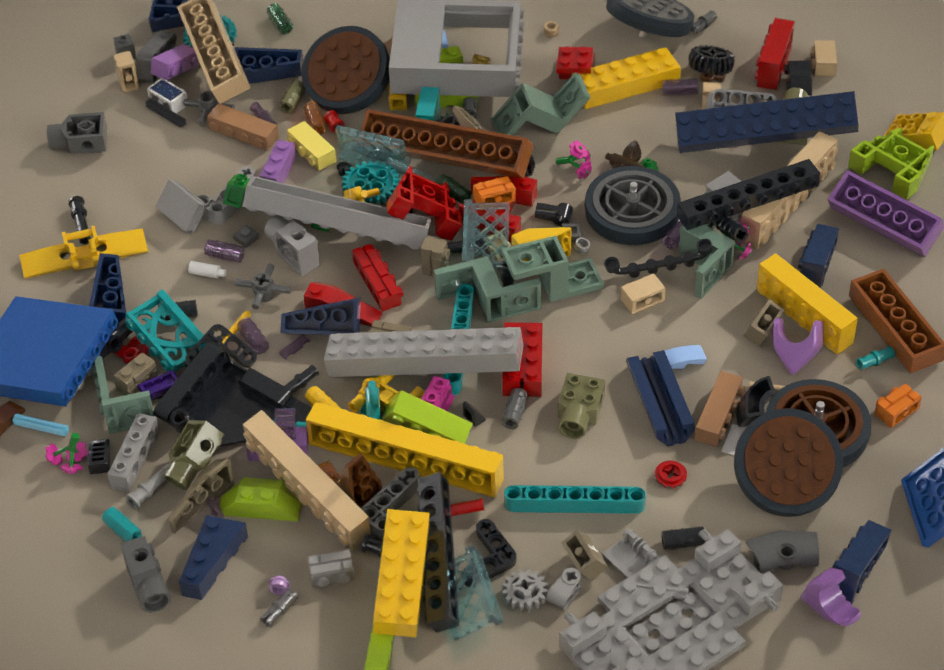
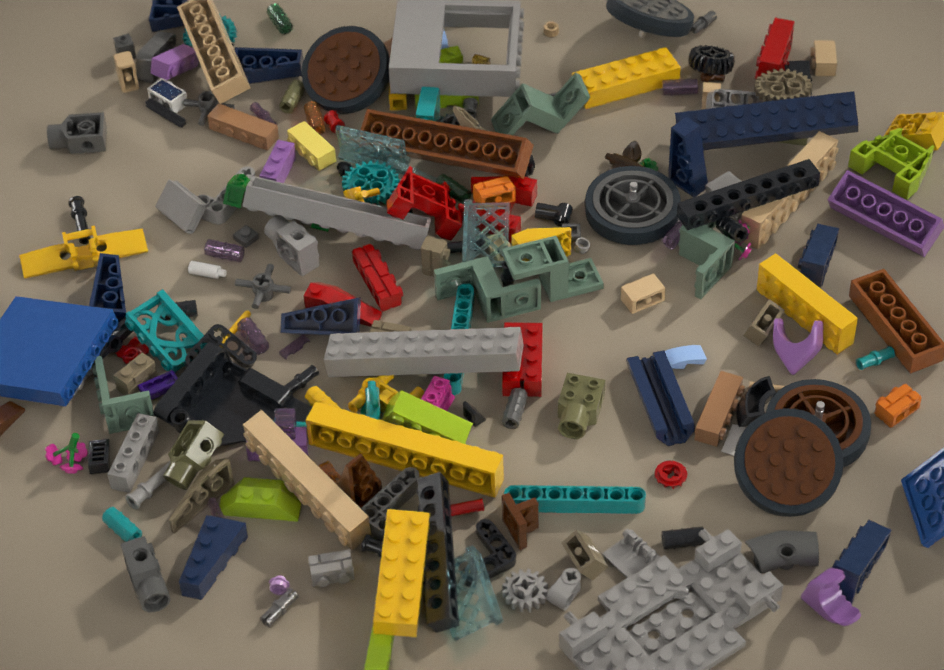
(40, 424): medium azure axle -> none
(520, 518): none -> reddish brown bracket
(574, 60): red bracket -> none
(578, 150): dark pink plant -> none
(670, 262): black bar -> none
(686, 158): none -> dark blue wedge
(782, 85): none -> dark tan gear

